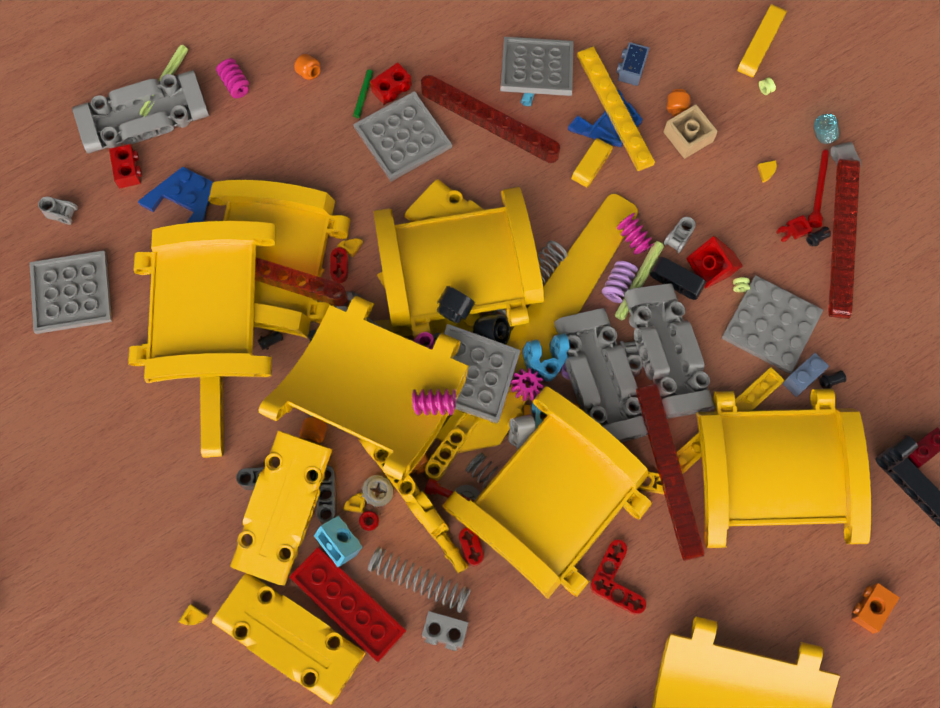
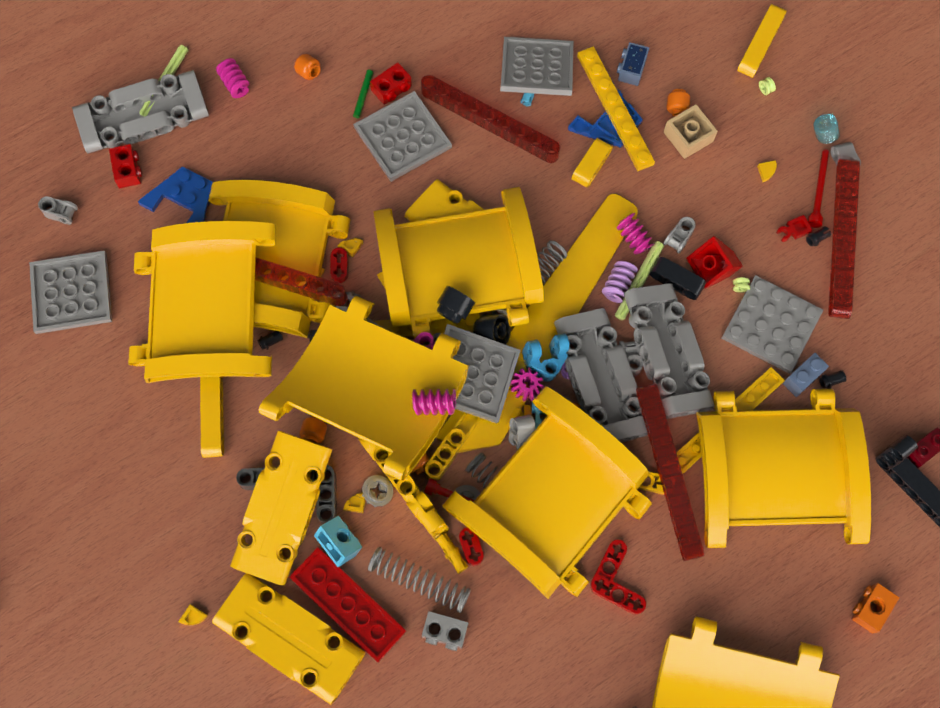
(364, 516): red plate -> none

